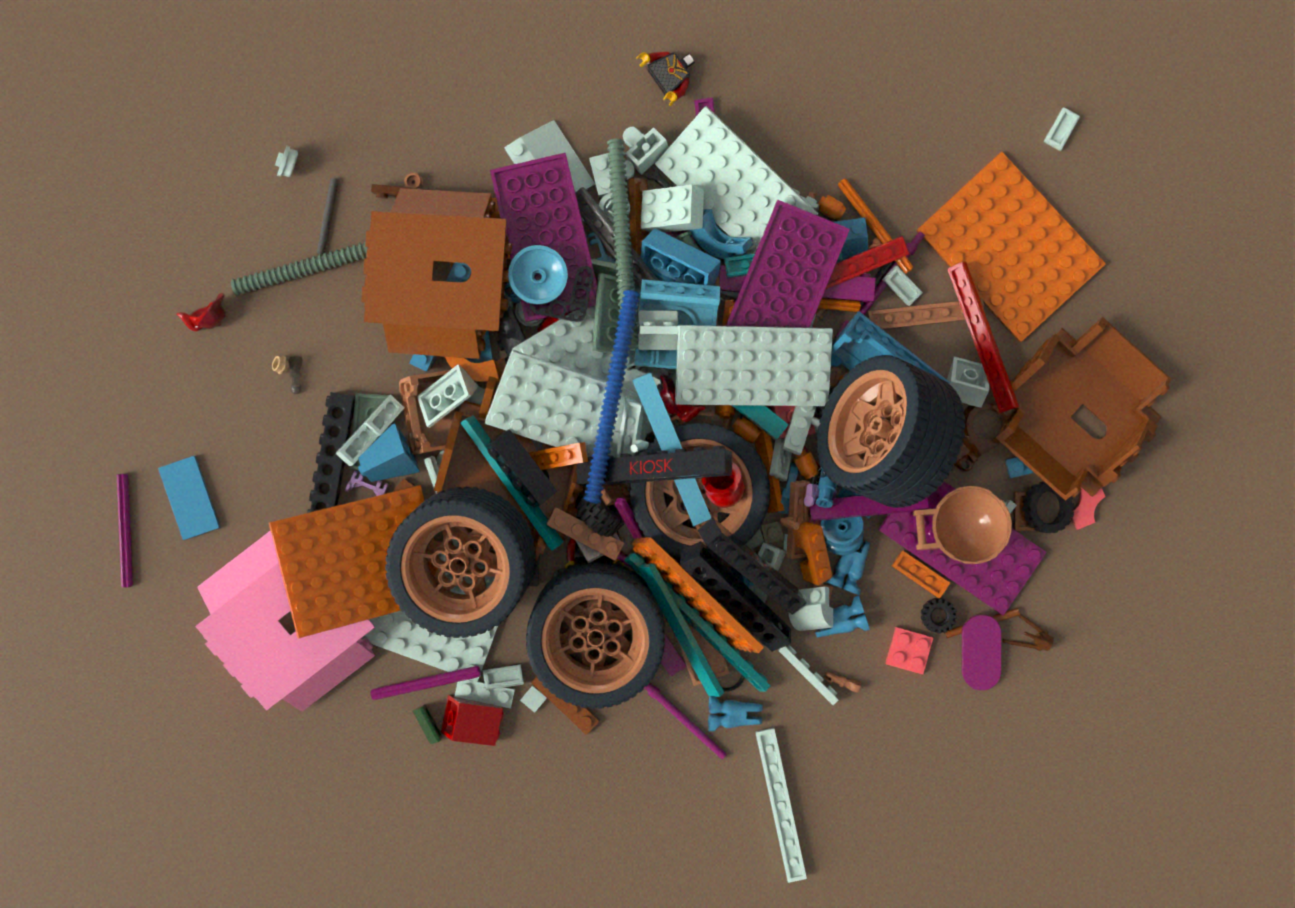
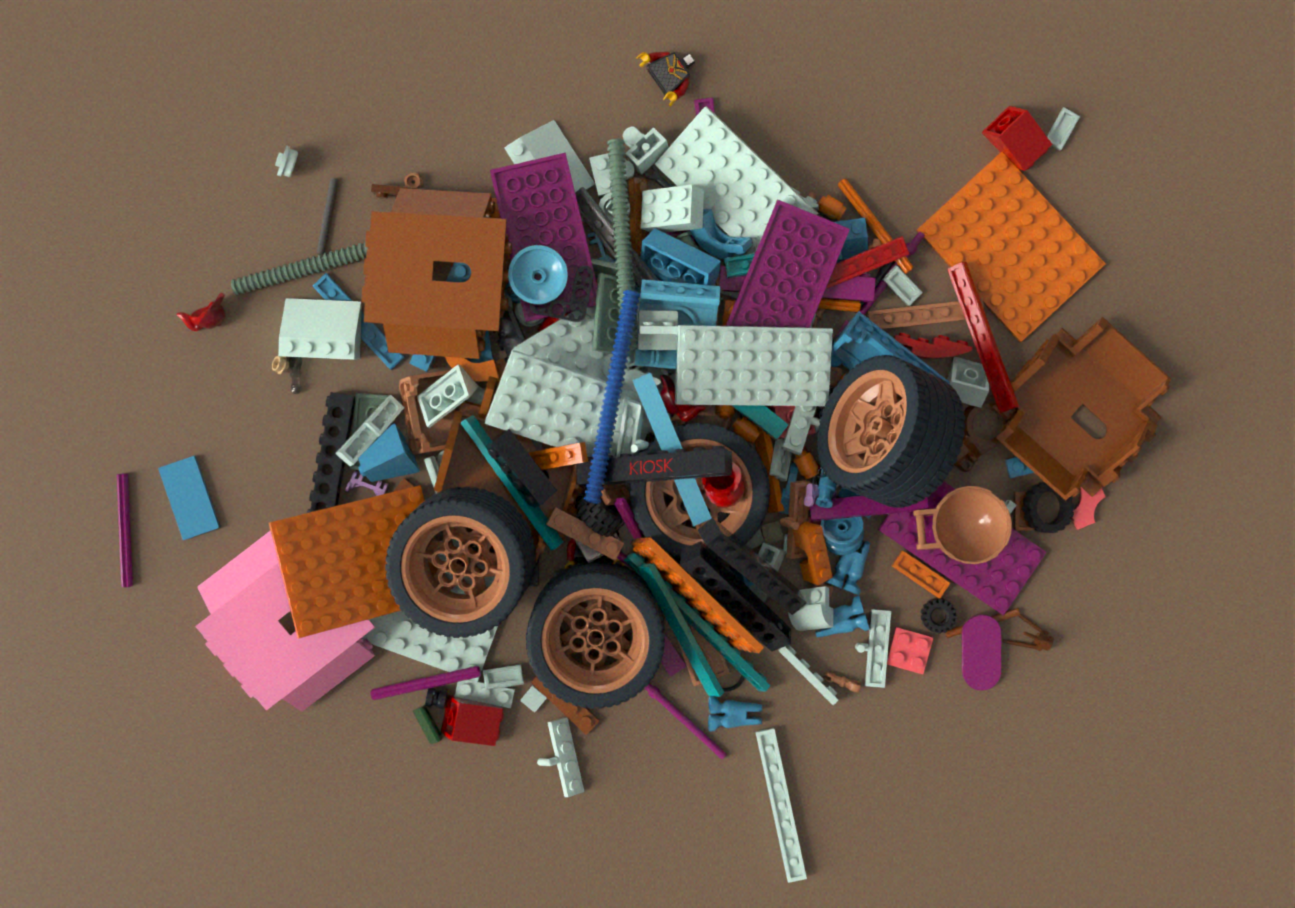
(321, 329): none -> light aqua slope
(369, 331): none -> dark azure tile
(436, 698): none -> black wheel
(564, 757): none -> light aqua plate
(877, 648): none -> light aqua plate
(938, 349): none -> red slope
(1018, 137): none -> red slope

